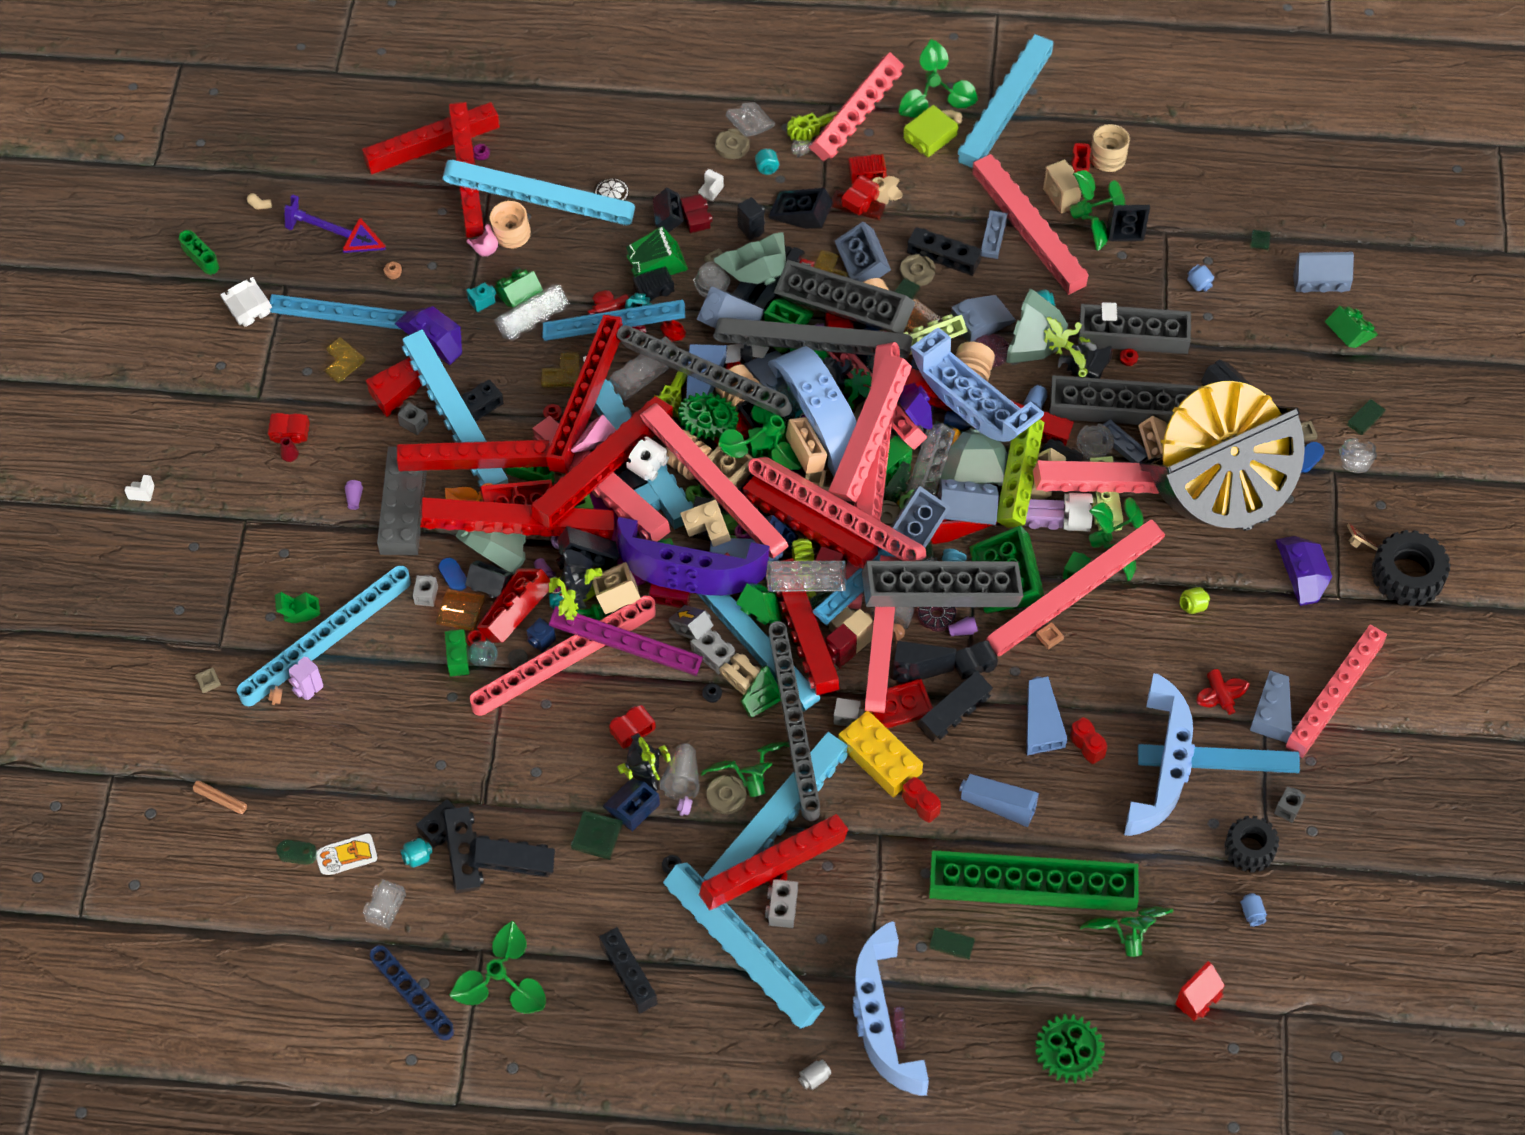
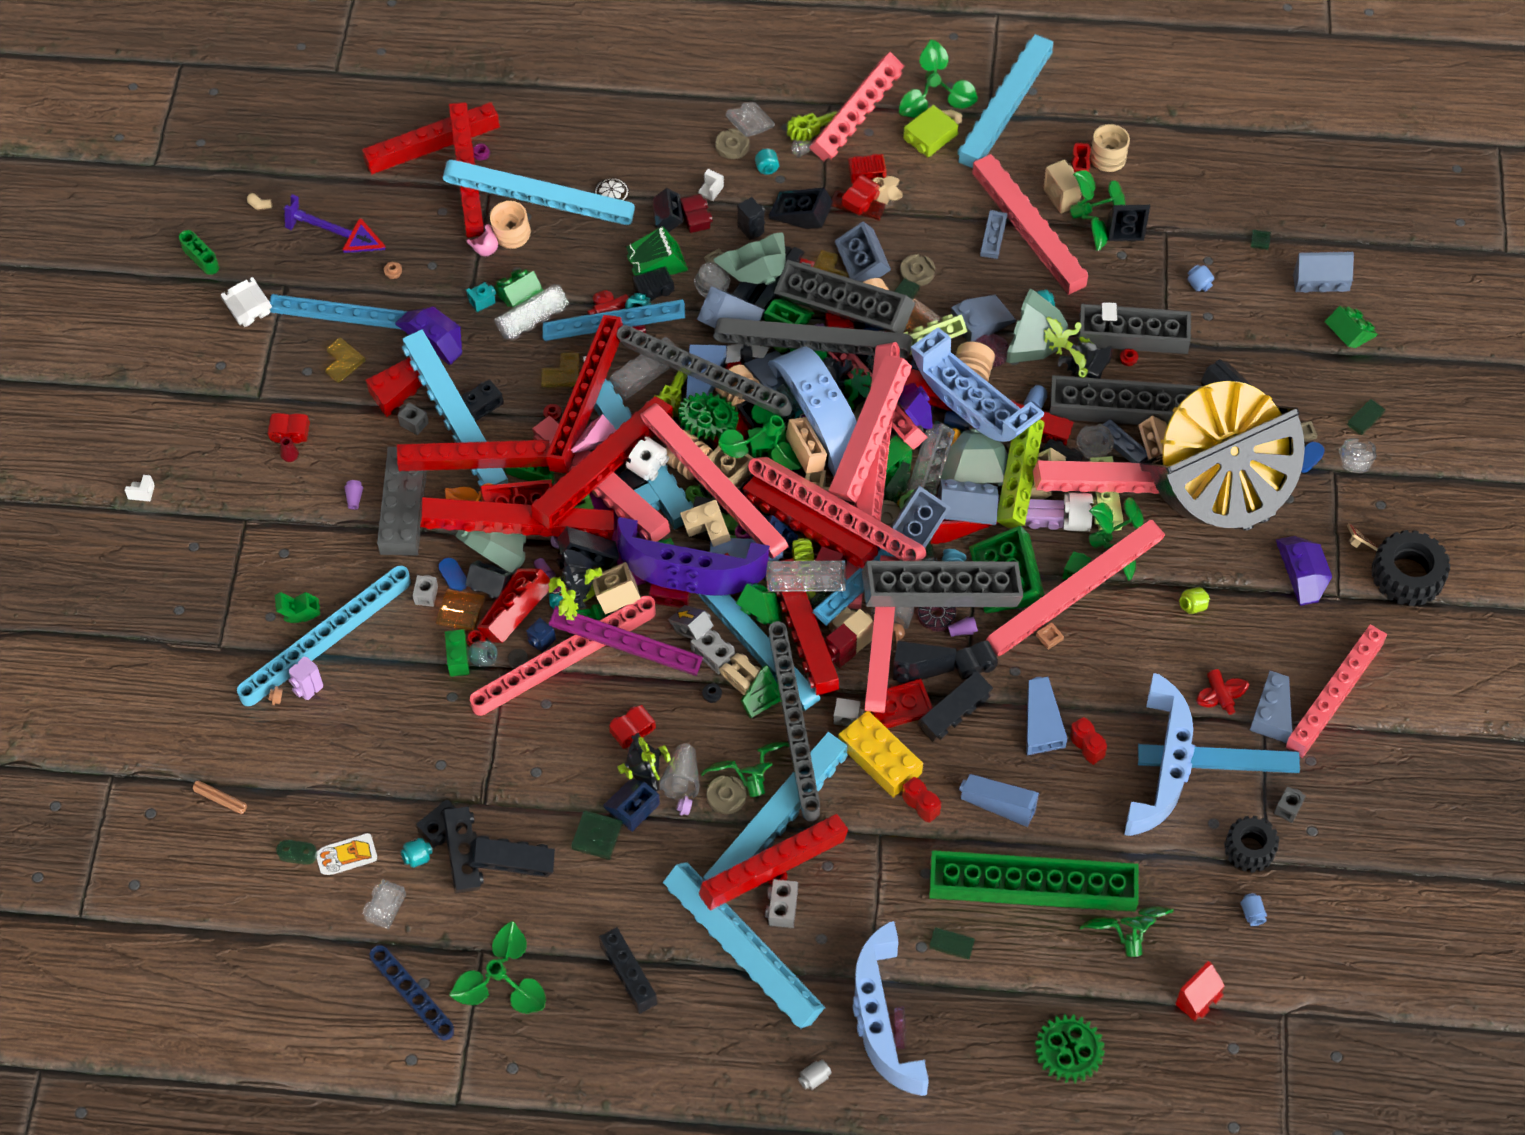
(208, 680): dark tan tile -> none
(671, 859): black plate -> none
(673, 330): red plate -> none
(944, 251): black brick -> none

